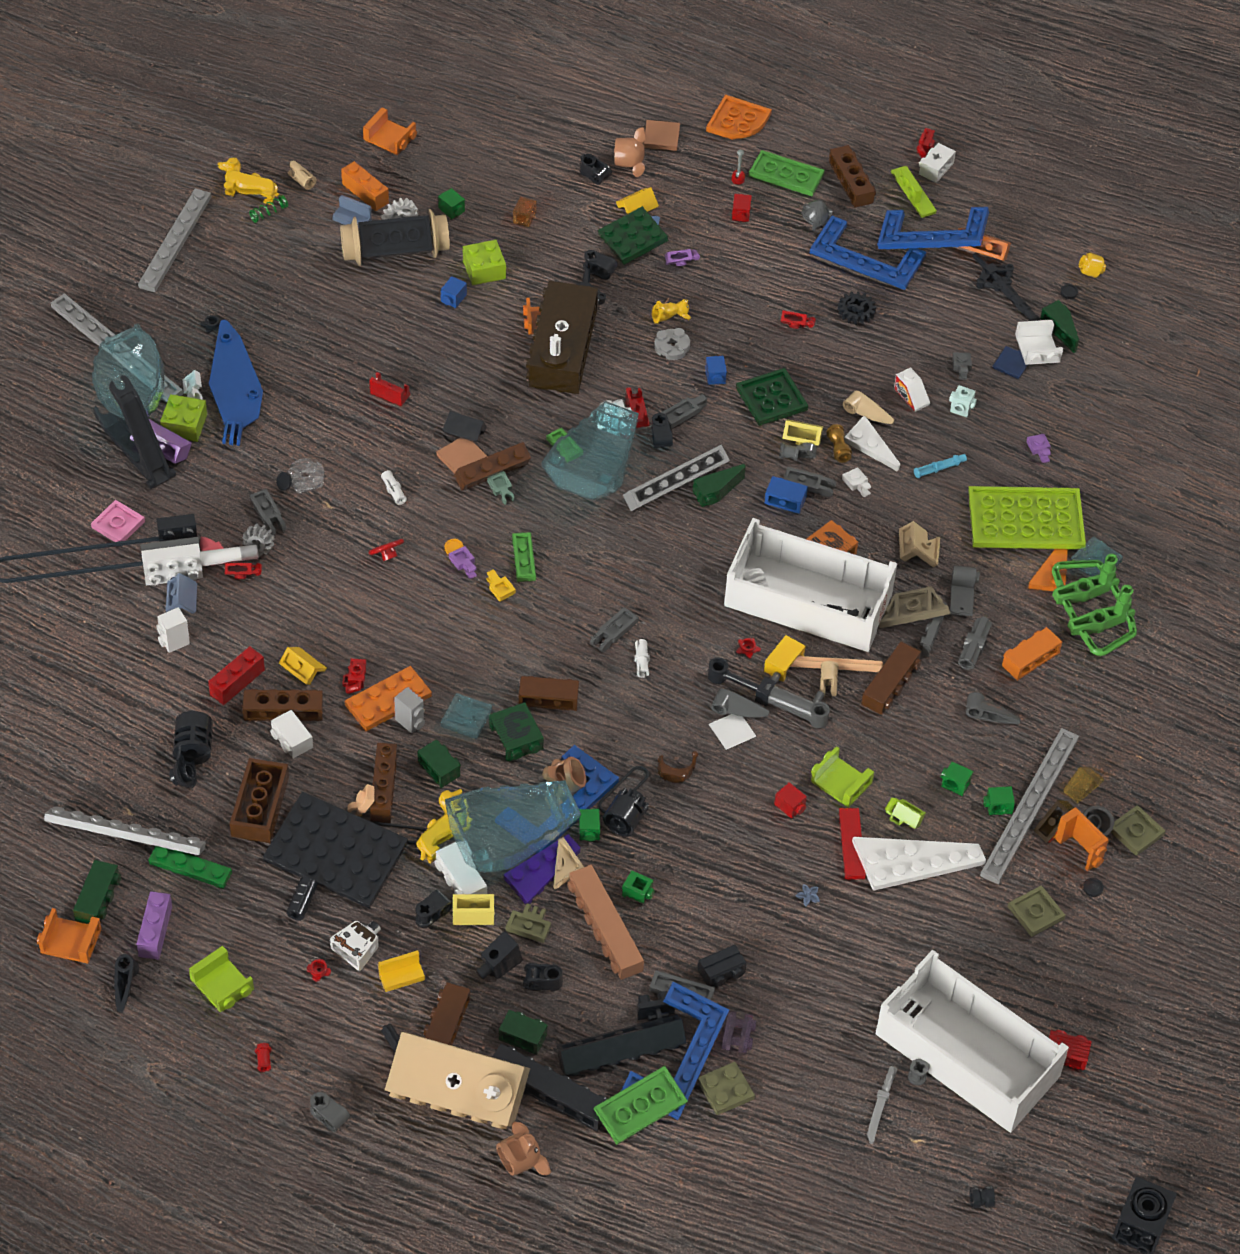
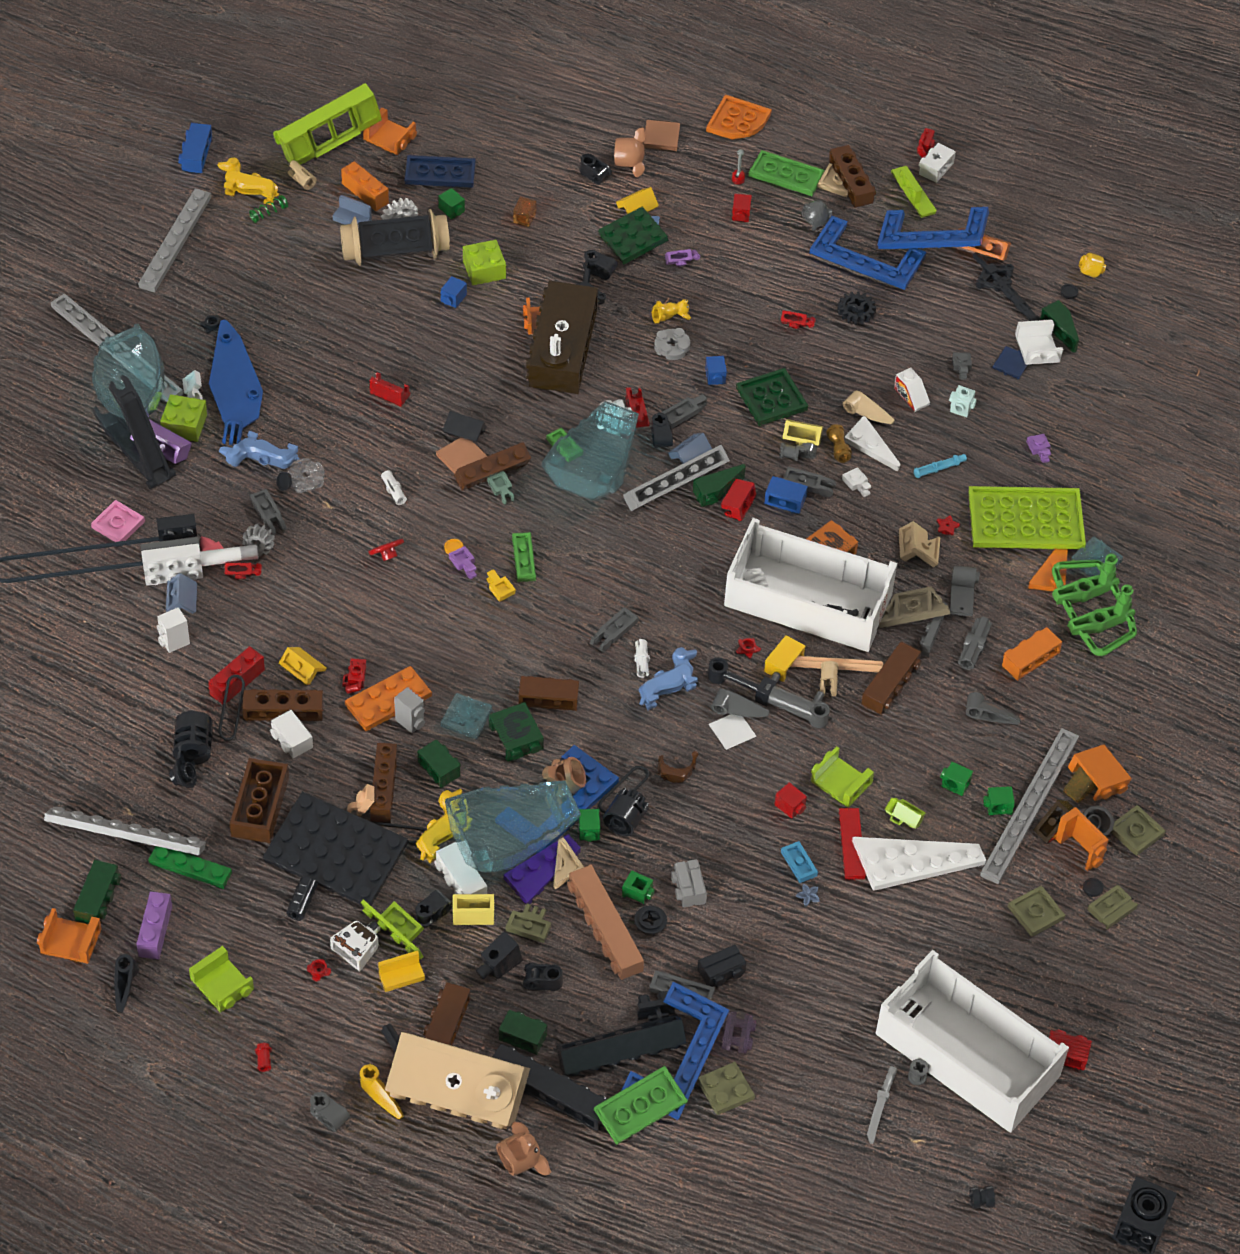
(195, 148): none -> blue brick
(224, 704): none -> black piece
(260, 451): none -> medium blue animal
(297, 137): none -> lime piece
(375, 1089): none -> yellow piece
(398, 922): none -> lime bracket
(440, 171): none -> dark blue plate
(657, 915): none -> black gear
(670, 681): none -> medium blue animal
(689, 883): none -> light grey brick
(690, 448): none -> sand blue panel
(739, 499): none -> red hinge
(799, 862): none -> dark azure plate
(831, 182): none -> tan tile
(947, 530): none -> red plate
(1102, 770): none -> orange panel
(1112, 906): none -> olive plate

